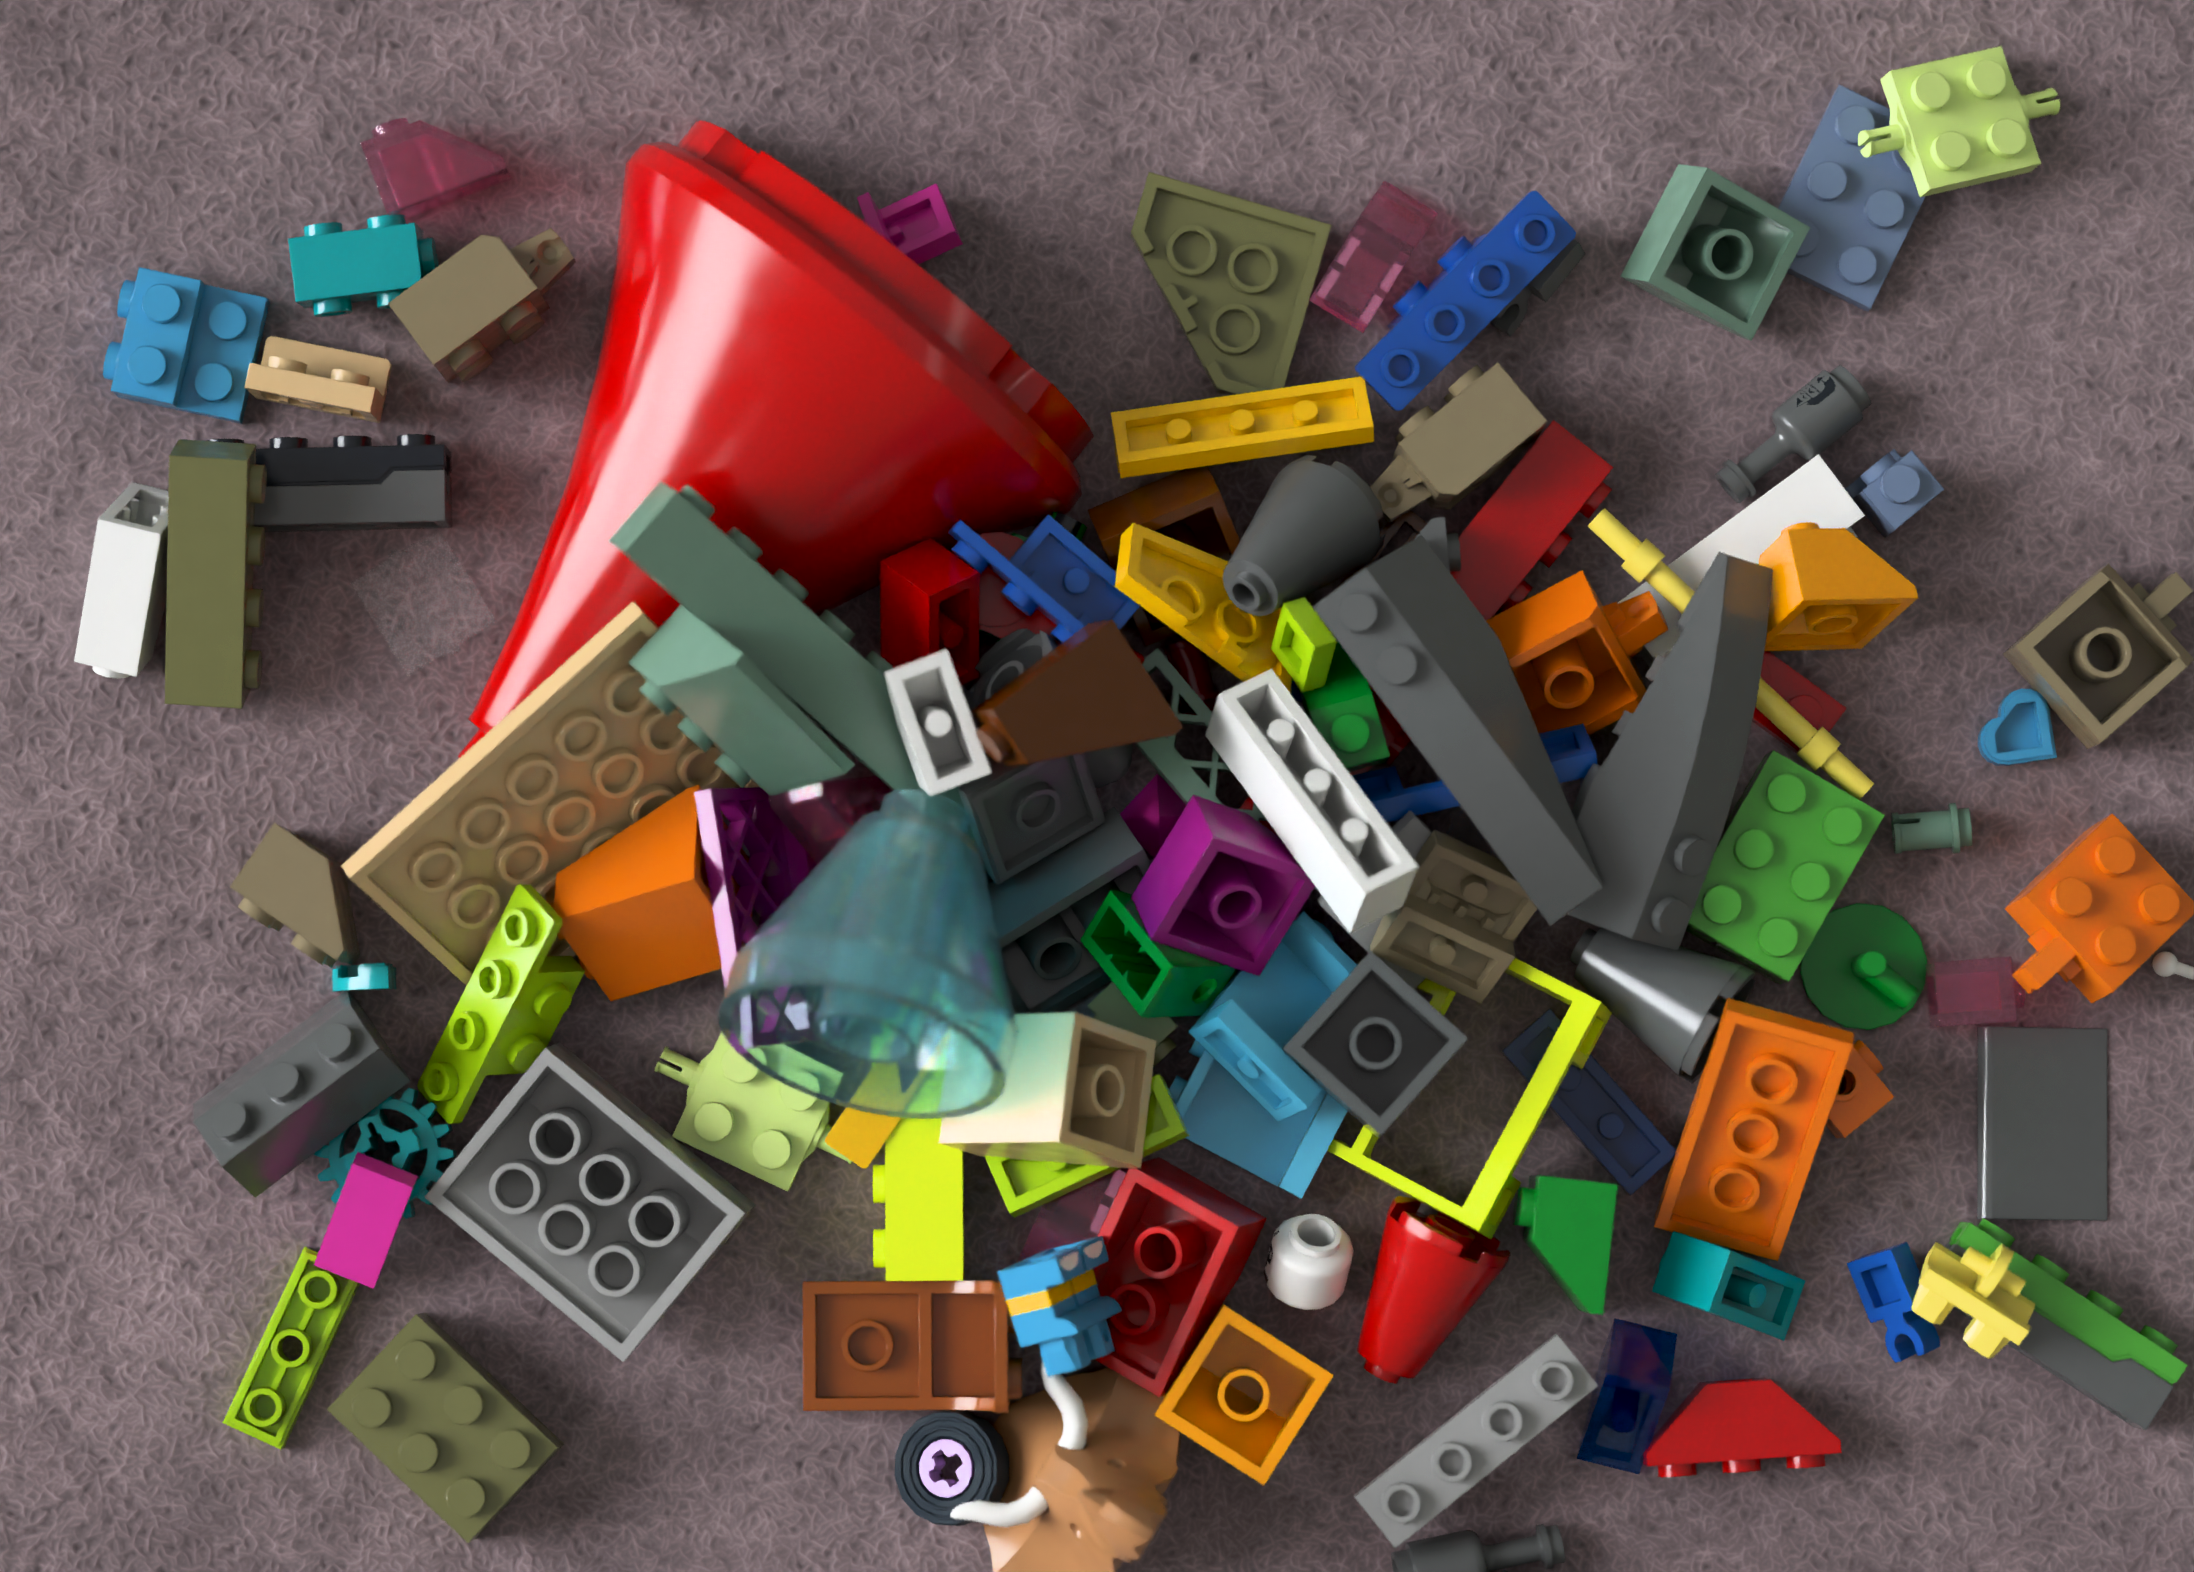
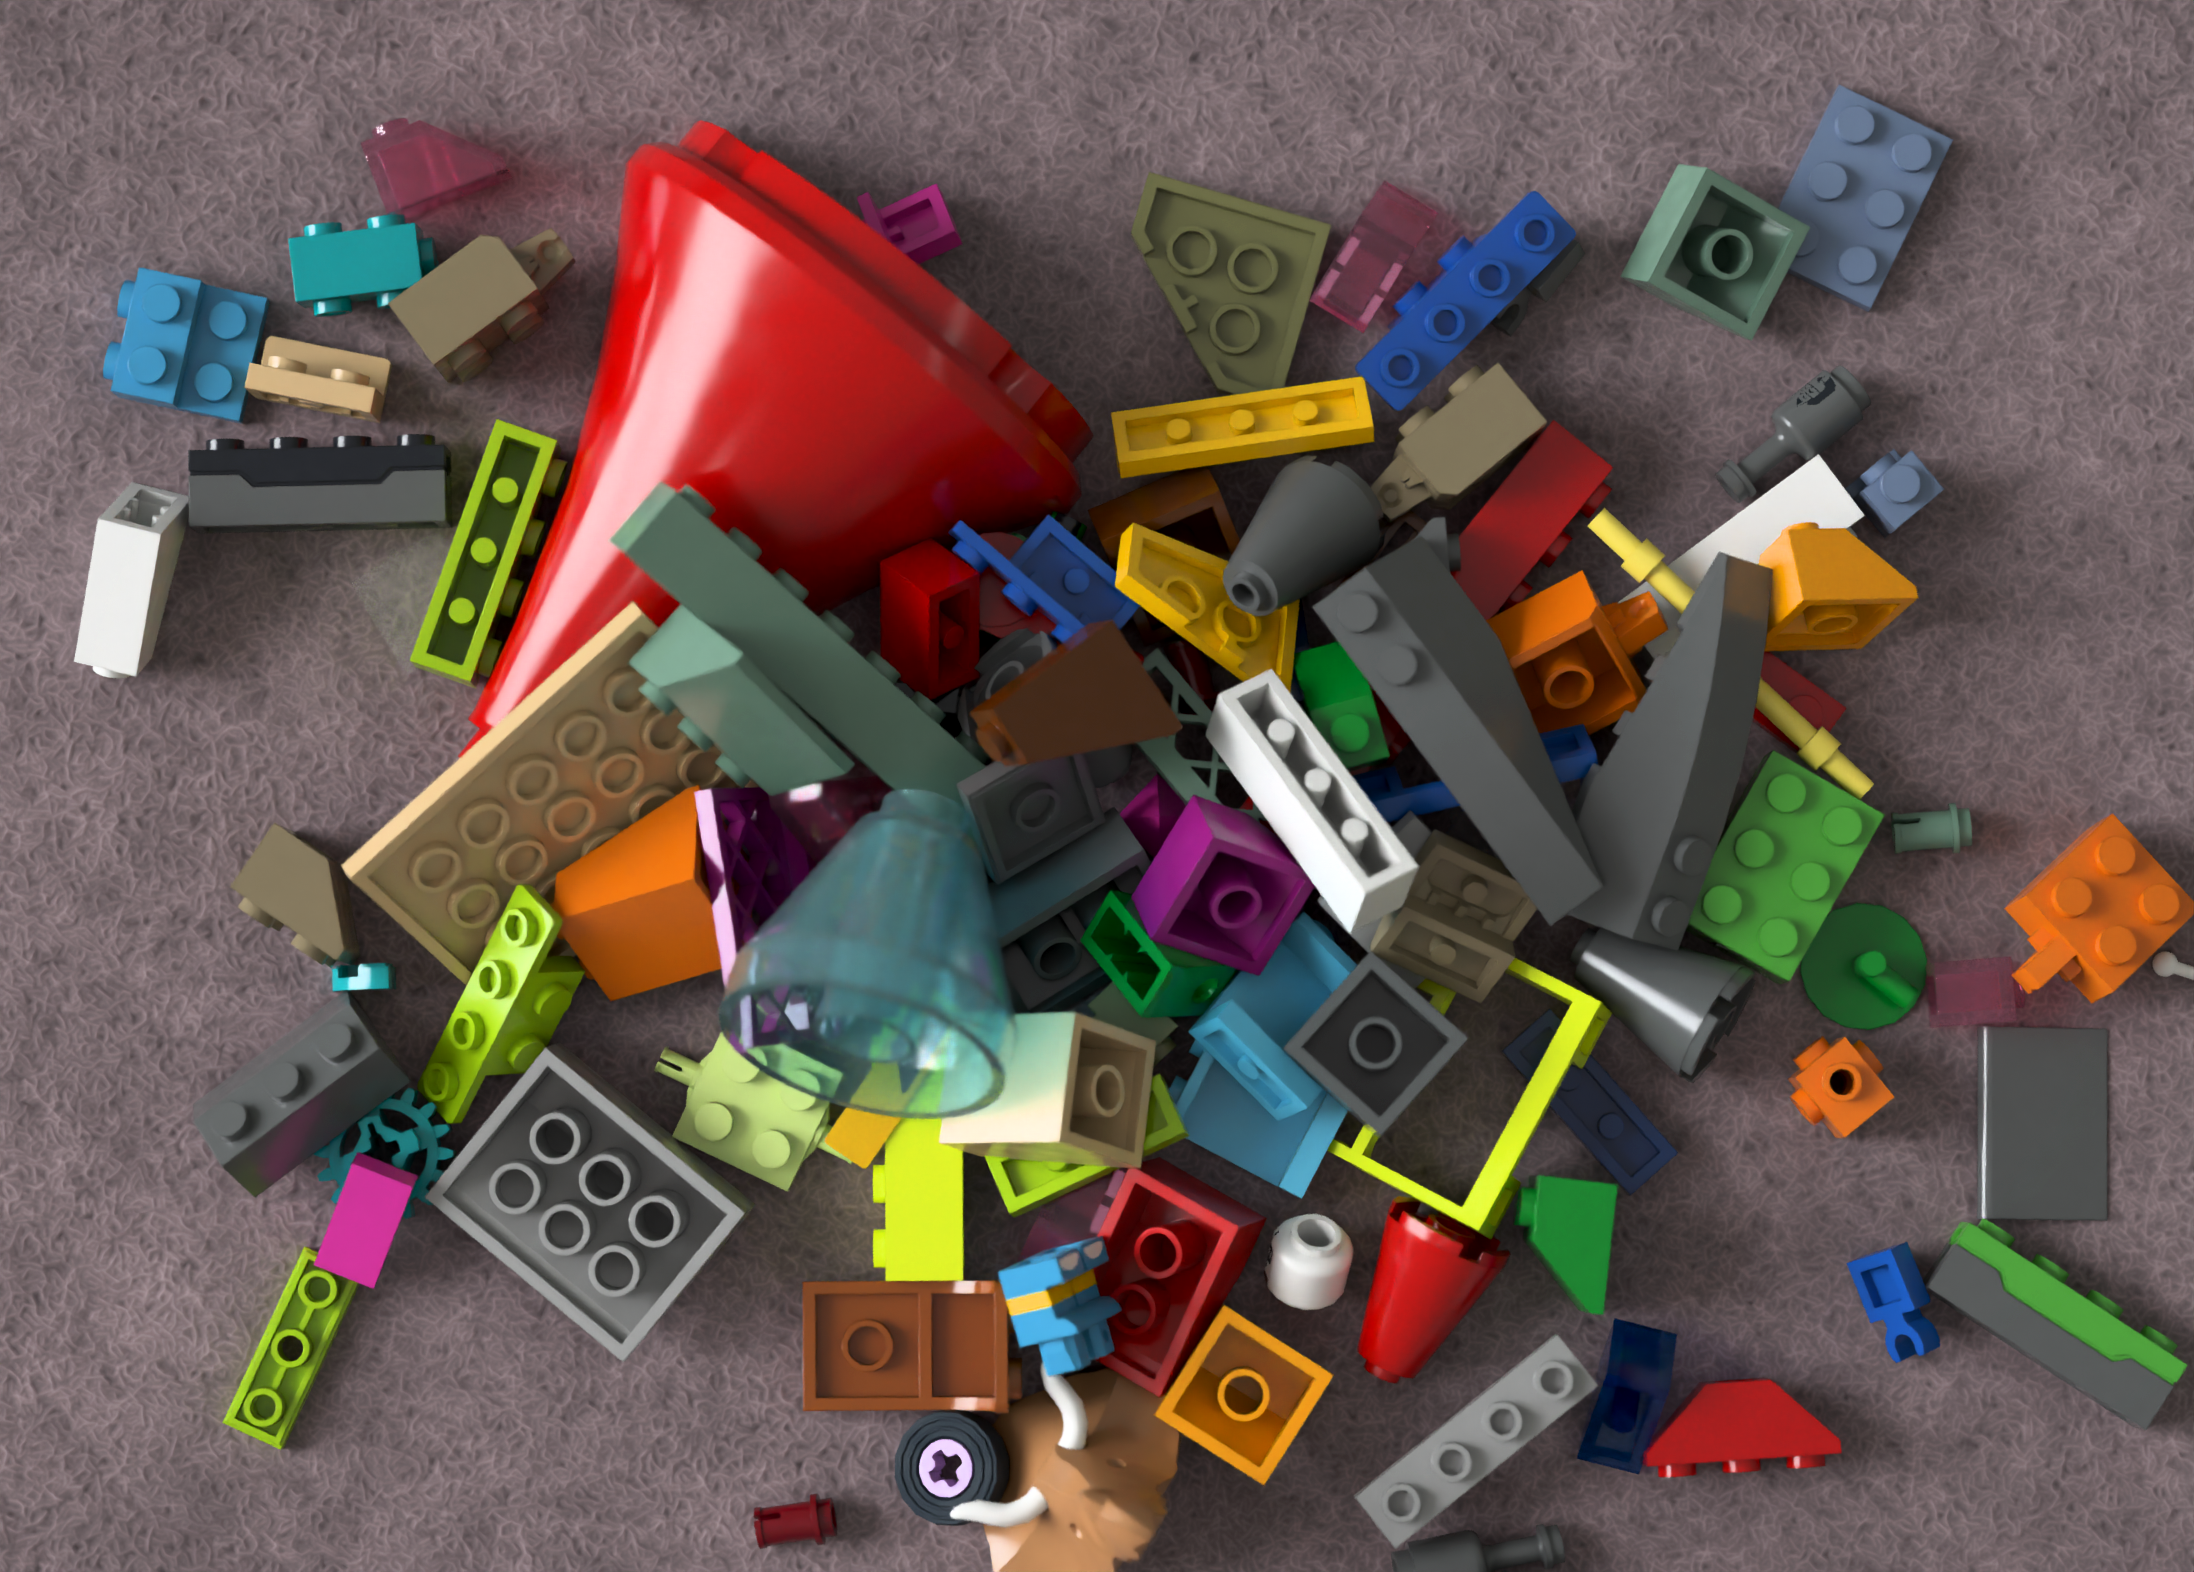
(212, 573): olive brick -> none
(445, 1426): olive brick -> none
(486, 554): none -> lime brick
(796, 1522): none -> dark red pin
(935, 723): white slope -> none
(1303, 644): lime tile -> none
(1728, 1285): teal slope -> none
(1753, 1129): orange plate -> none
(1959, 121): yellowish green plate -> none
(1979, 1288): light yellow hips -> none
(2019, 732): dark azure tile -> none
(2103, 652): dark tan hinge -> none

